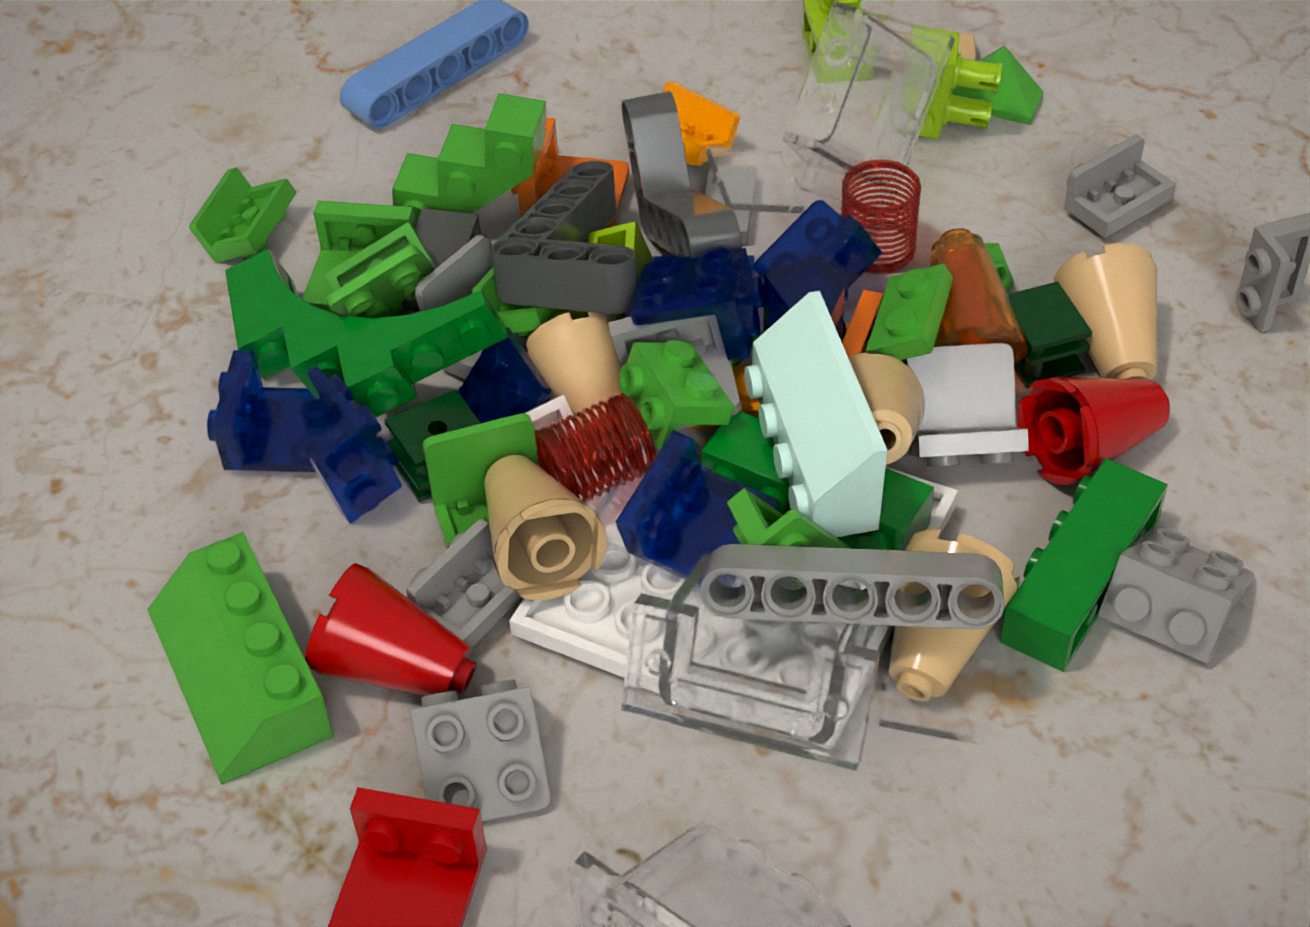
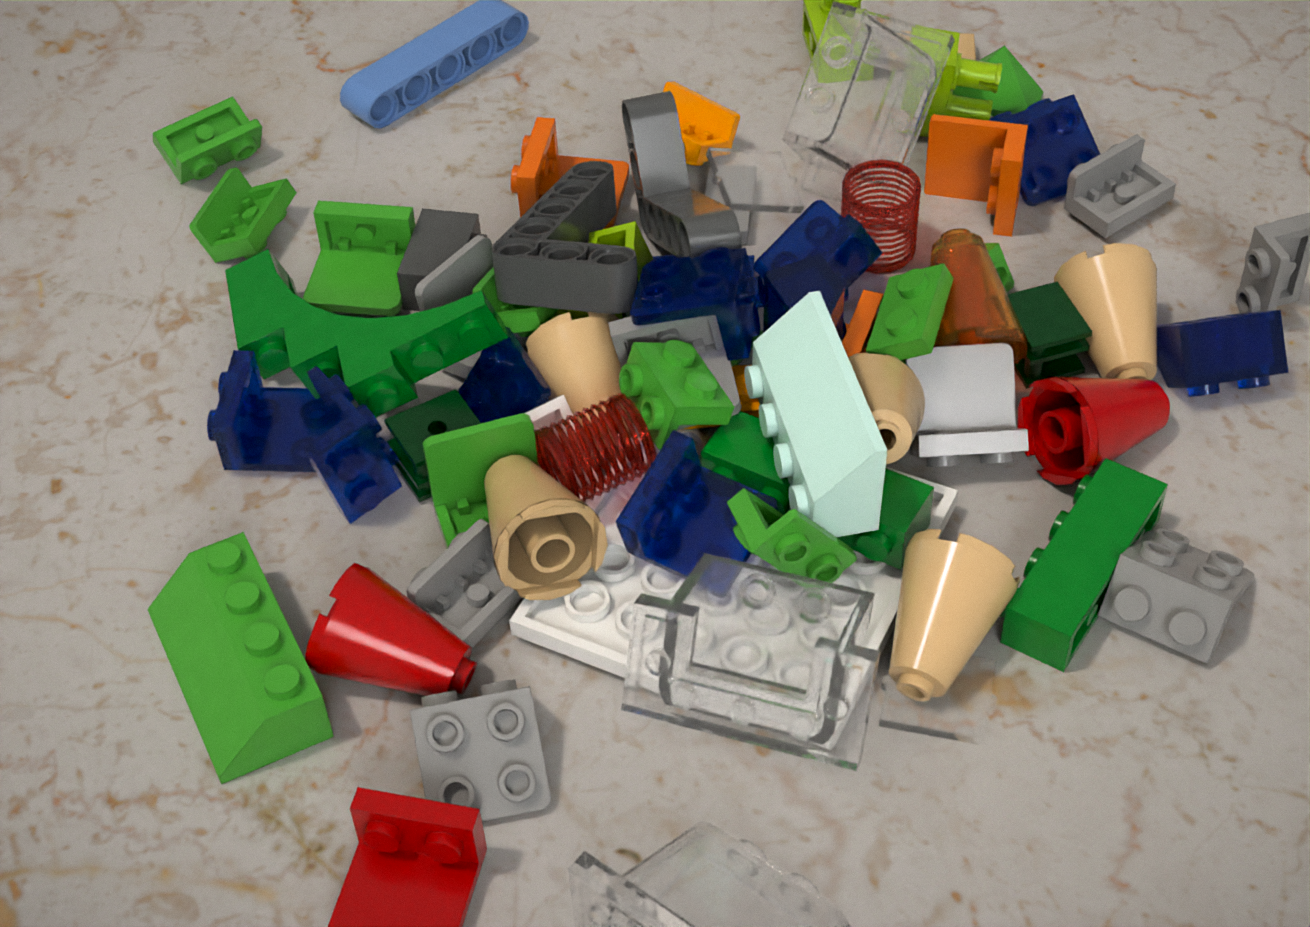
(208, 140): none -> bright green bracket
(379, 275): bright green bracket -> none
(475, 161): bright green brick -> none
(878, 570): light grey beam -> none
(978, 164): none -> orange bracket
(1054, 146): none -> clear blue bracket
(1222, 350): none -> clear blue slope

